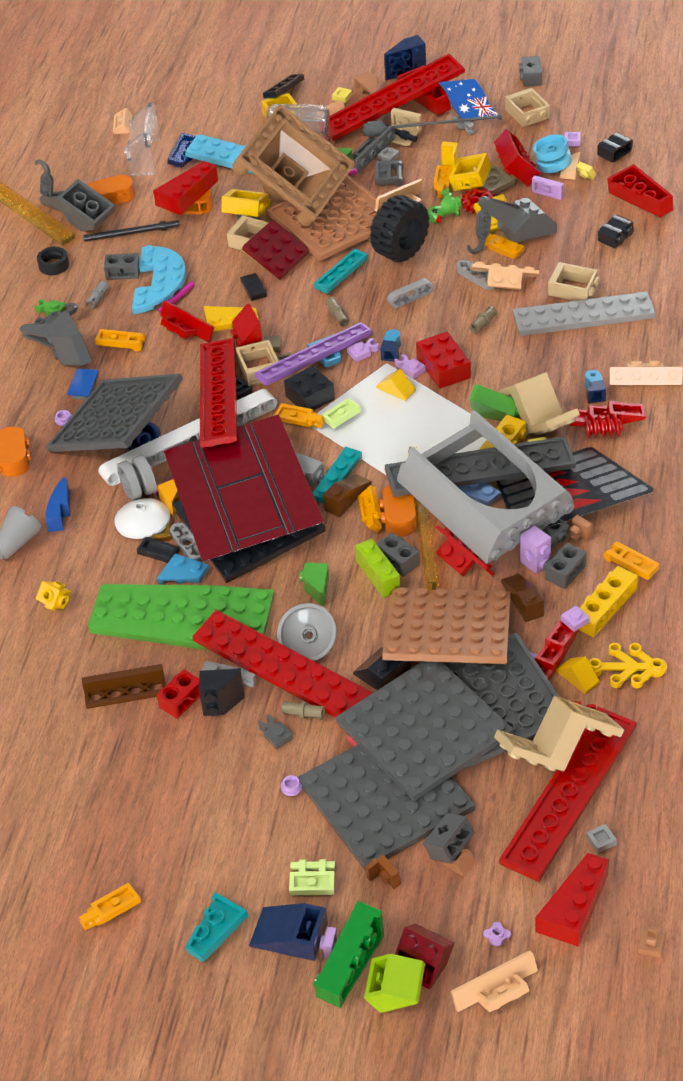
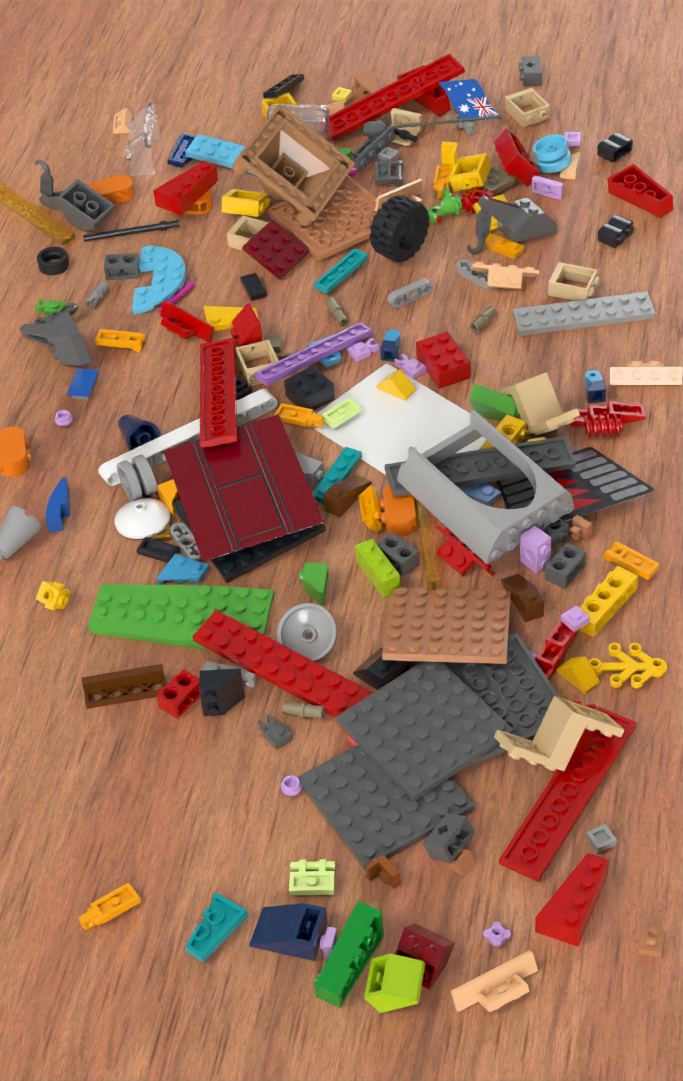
(115, 413): dark grey plate -> none
(404, 57): dark blue slope -> none
(586, 171): light yellow plate -> none

